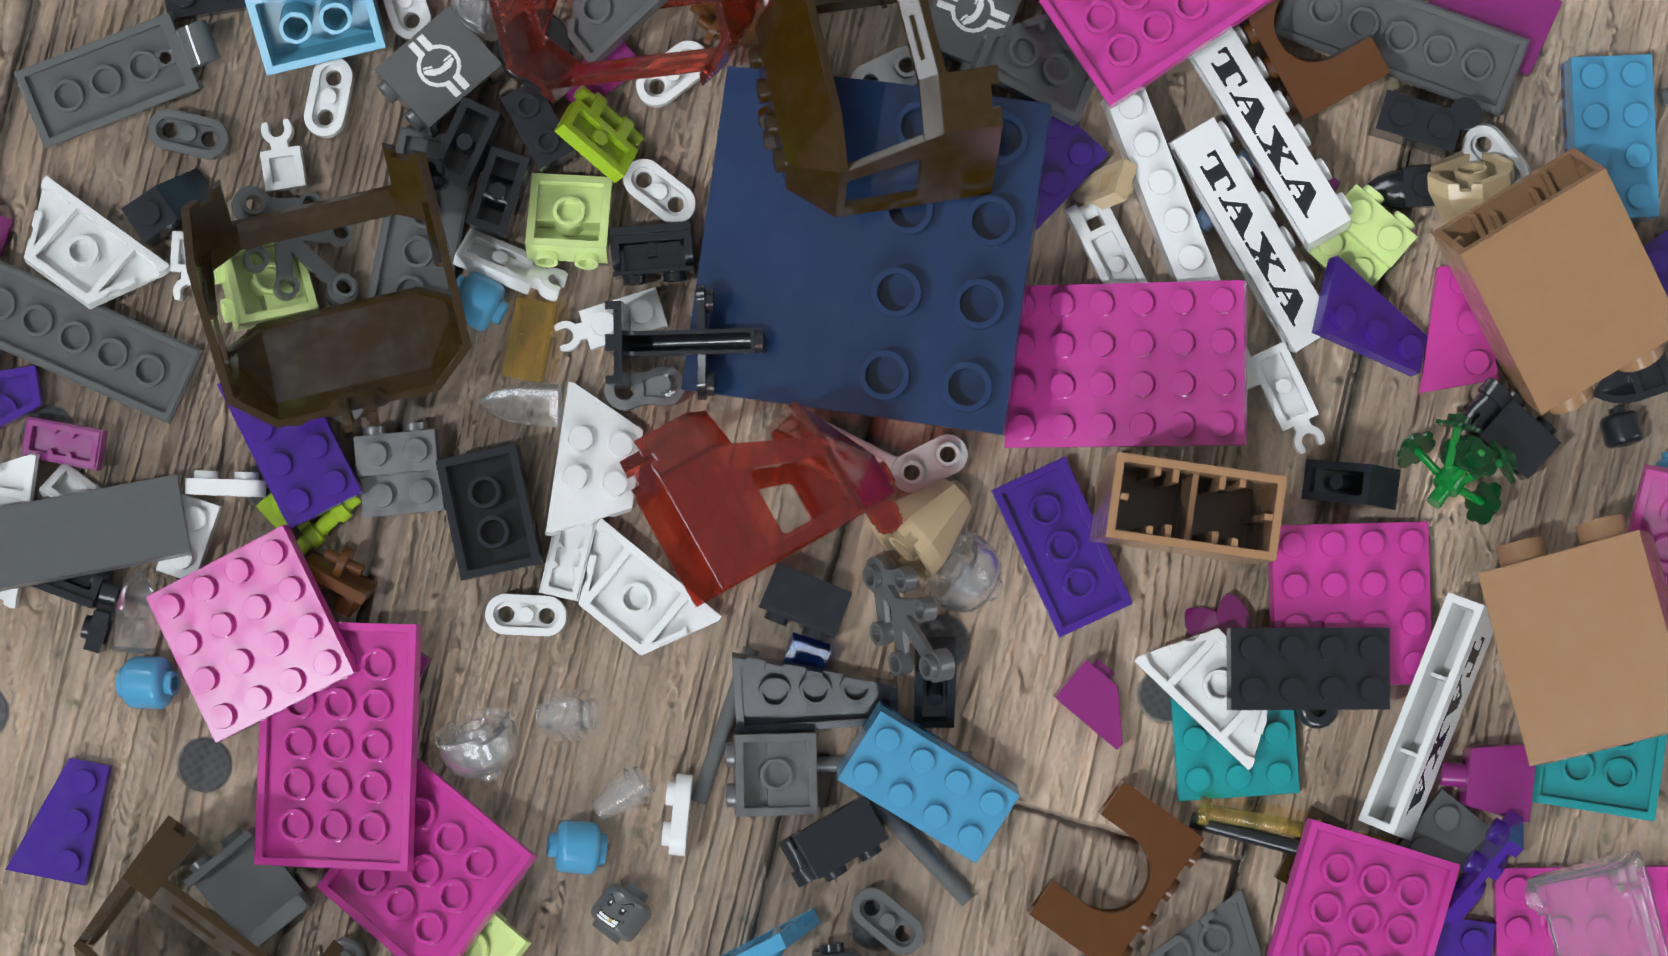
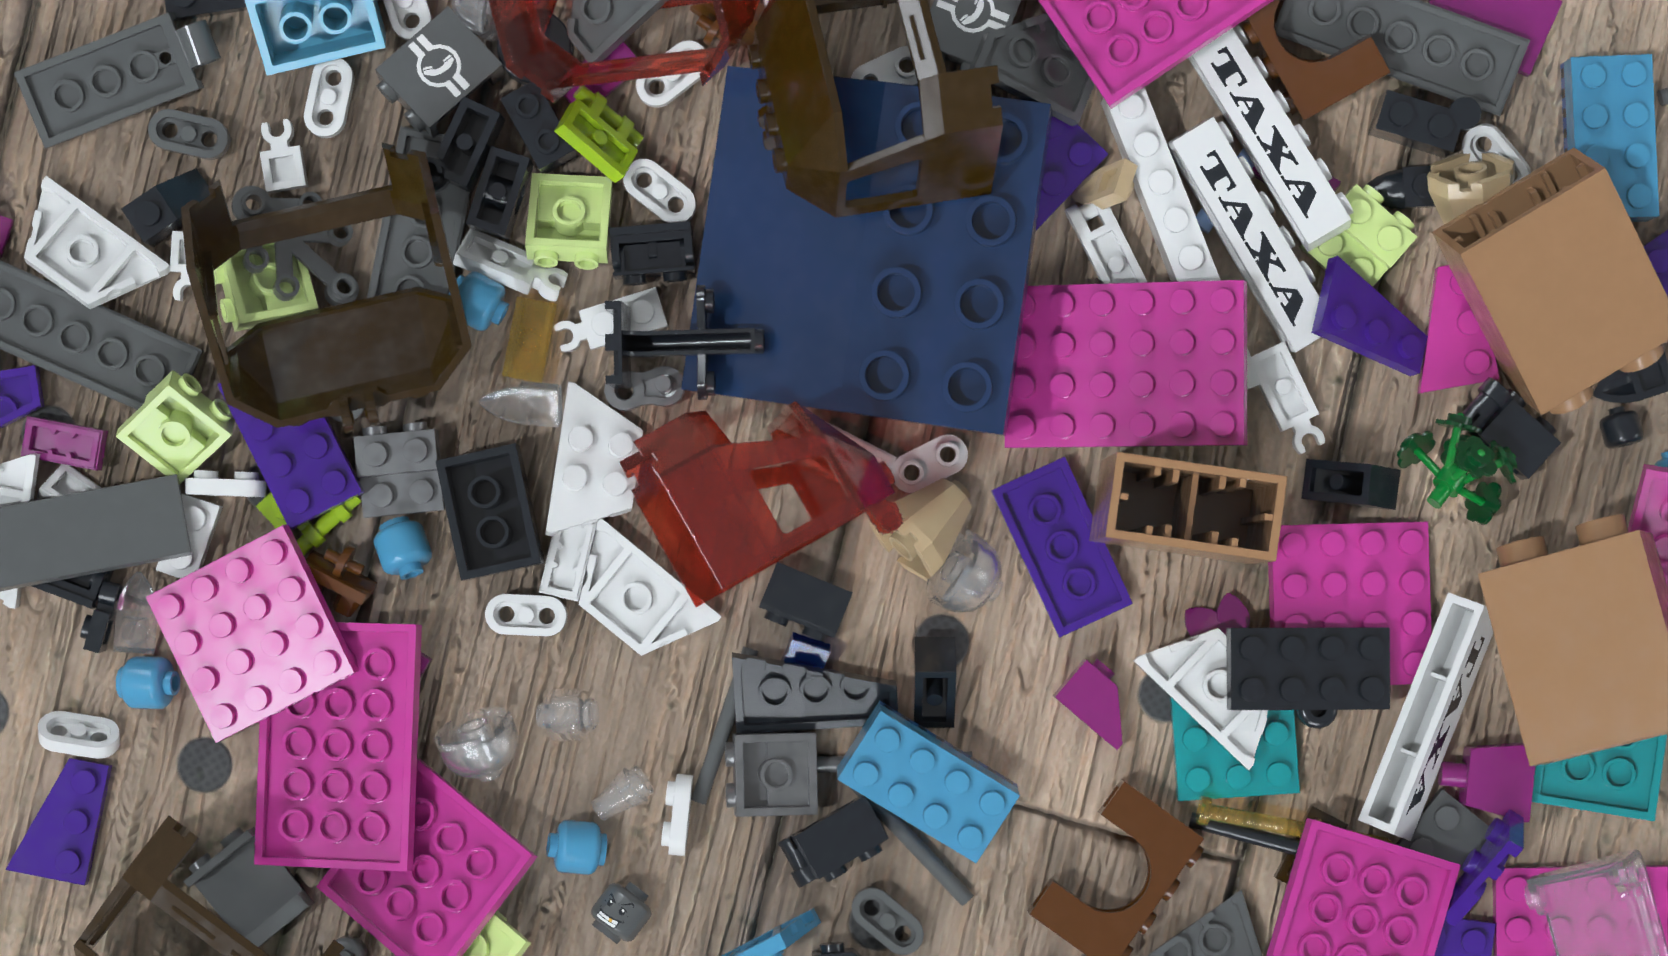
(78, 734): none -> white plate
(177, 426): none -> yellowish green plate
(402, 547): none -> dark azure head
(882, 578): dark grey plant -> none

